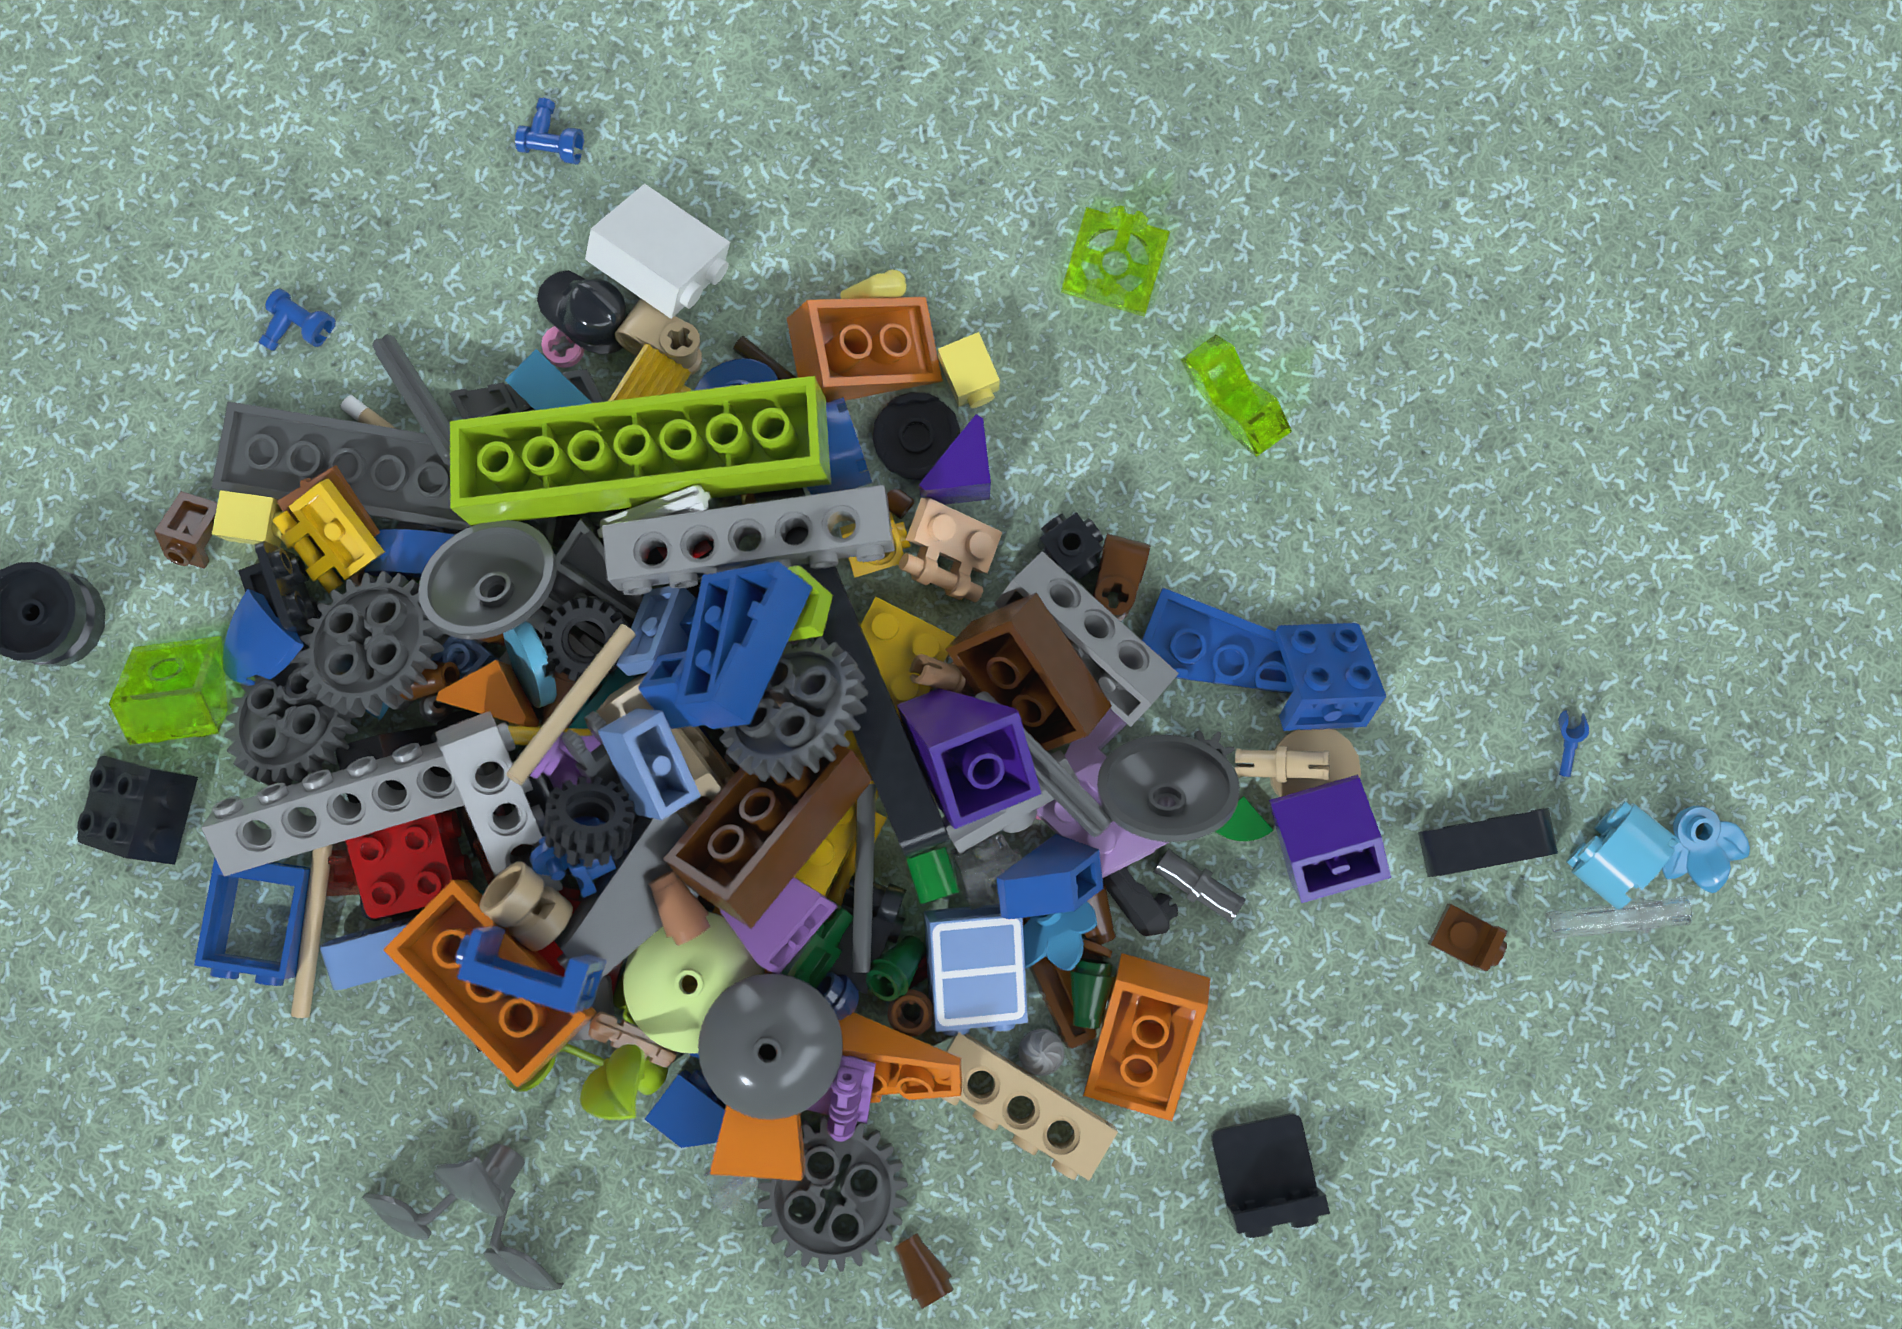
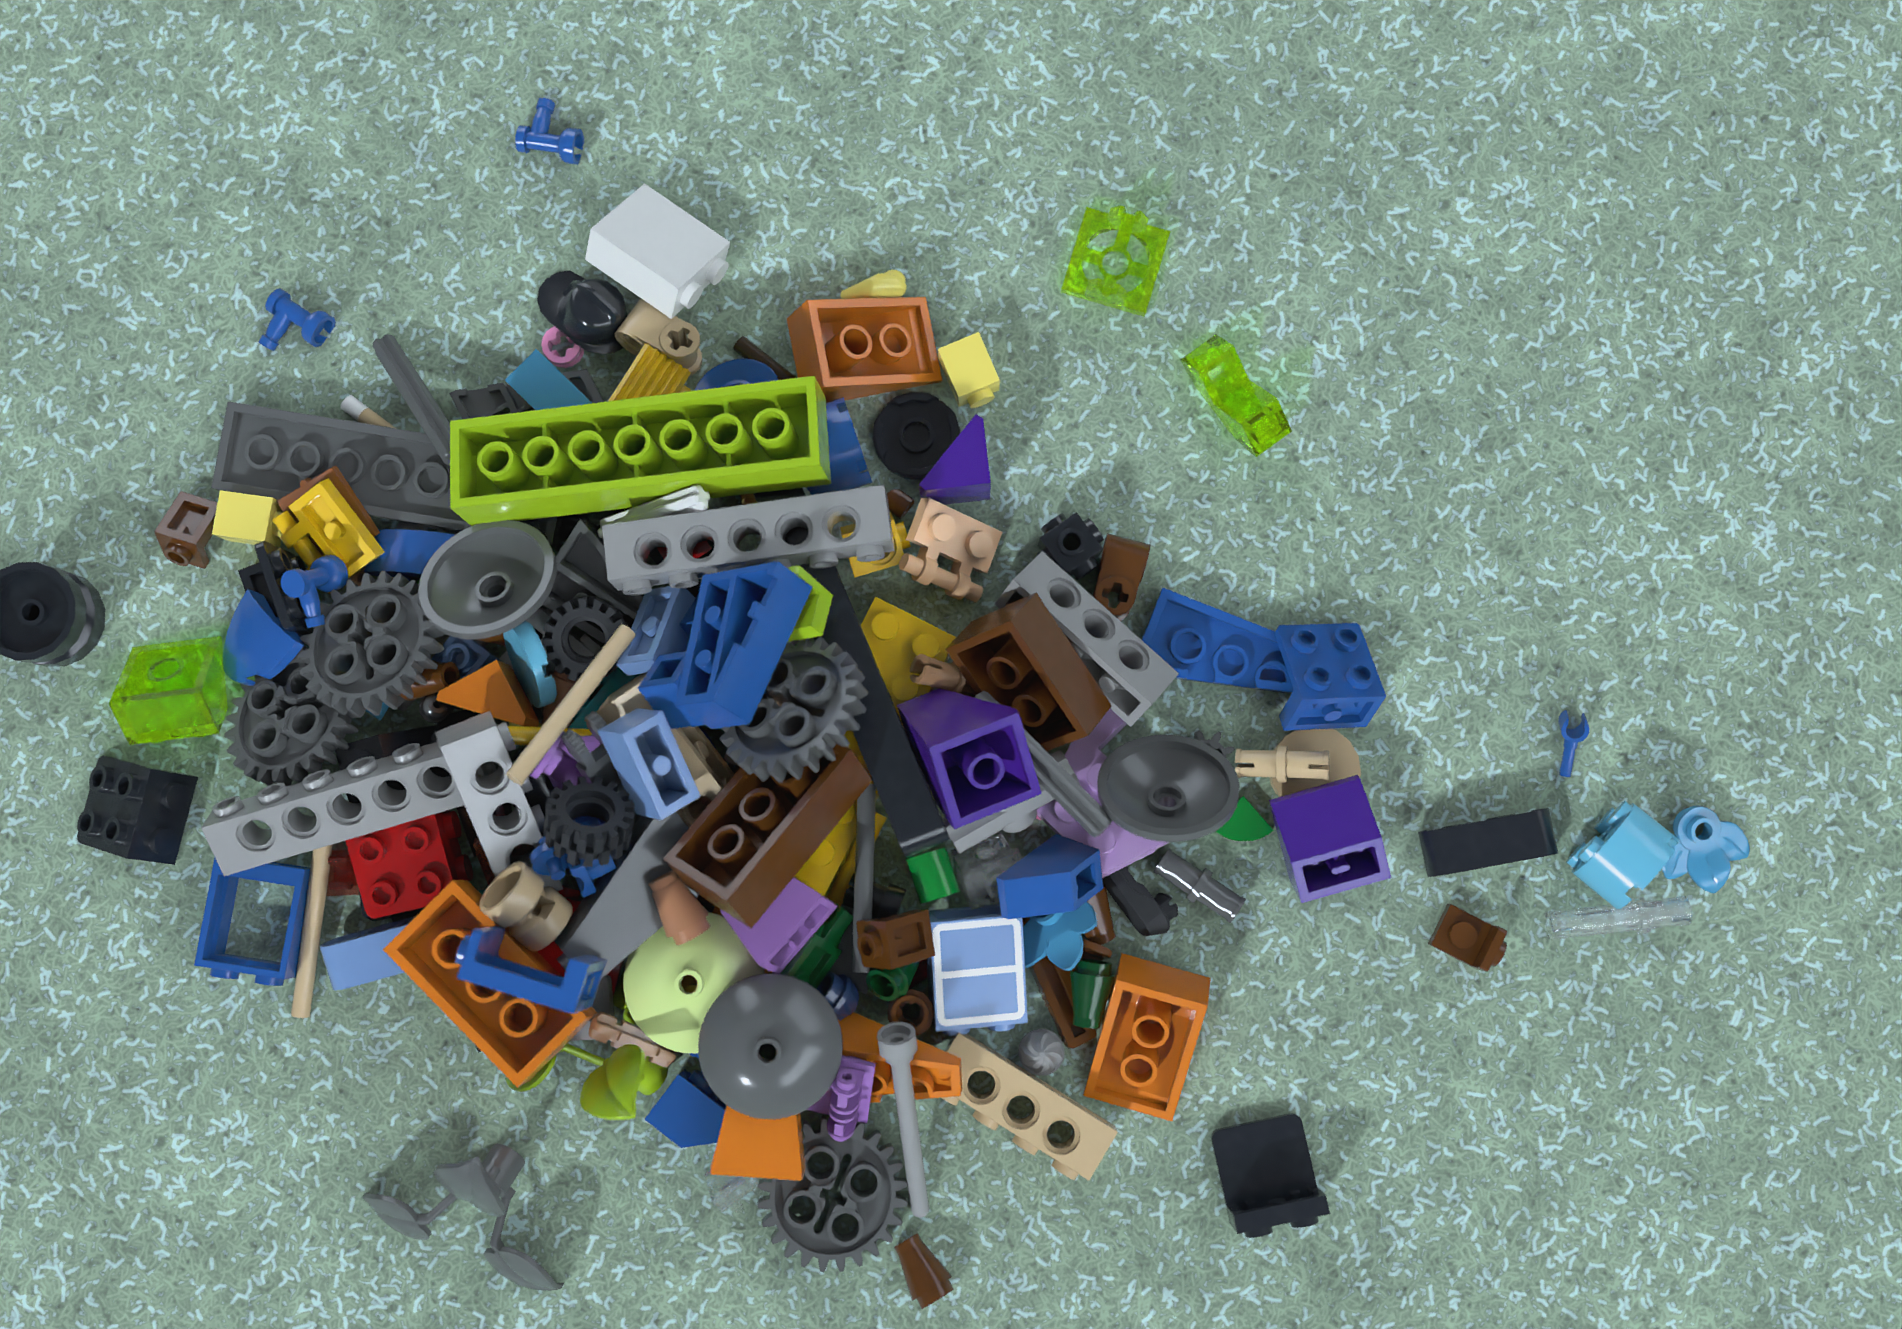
(324, 574): none -> blue piece
(895, 939): none -> reddish brown bracket
(897, 1046): none -> light grey piece

